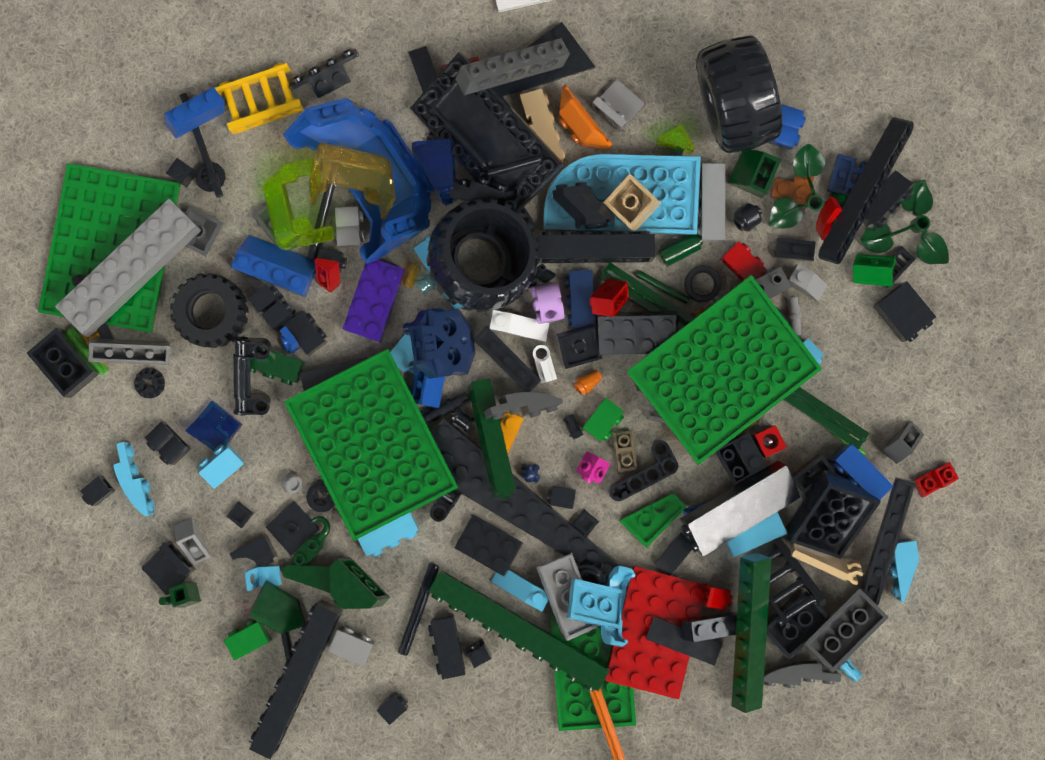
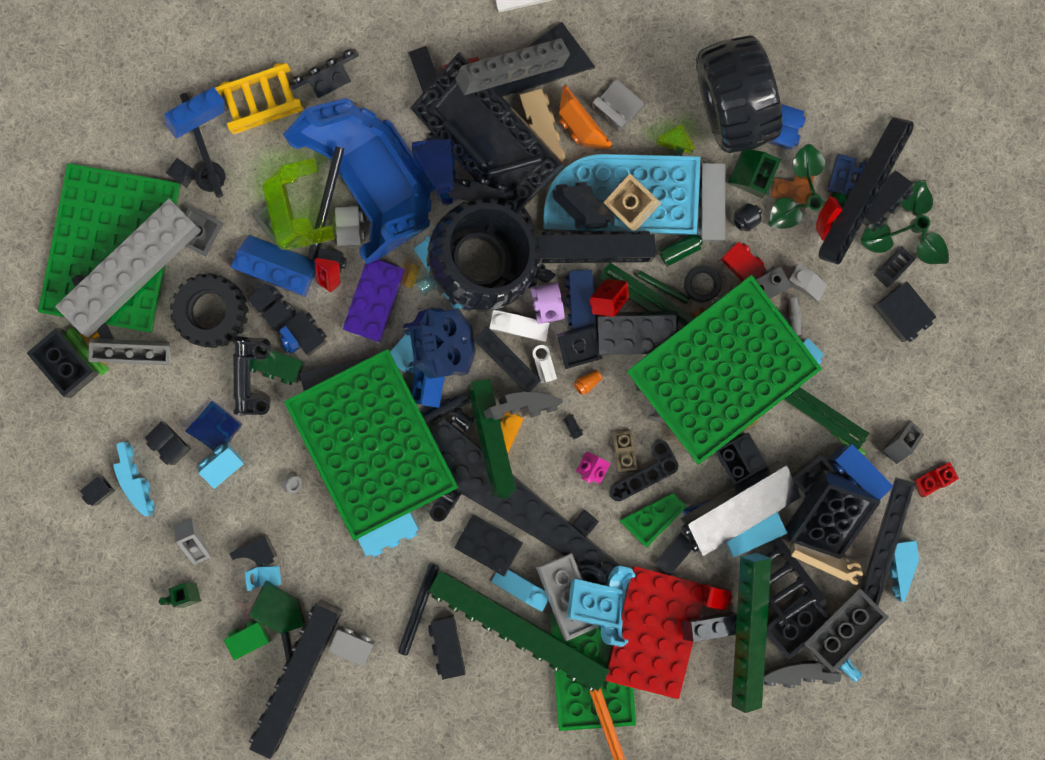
(157, 381): black gear -> none
(168, 567): black bracket -> none
(240, 514): black tile -> none
(292, 528): black plate -> none
(312, 495): black gear -> none
(343, 579): dark green slope -> none
(355, 171): clear yellow windscreen -> none
(393, 707): black brick -> none
(478, 653): black brick -> none
(530, 472): dark blue plant -> none
(561, 497): black brick -> none
(603, 420): green brick -> none
(671, 637): black sticker -> none
(769, 441): red piece -> none
(795, 249): black plate -> none
(873, 269): green panel -> none

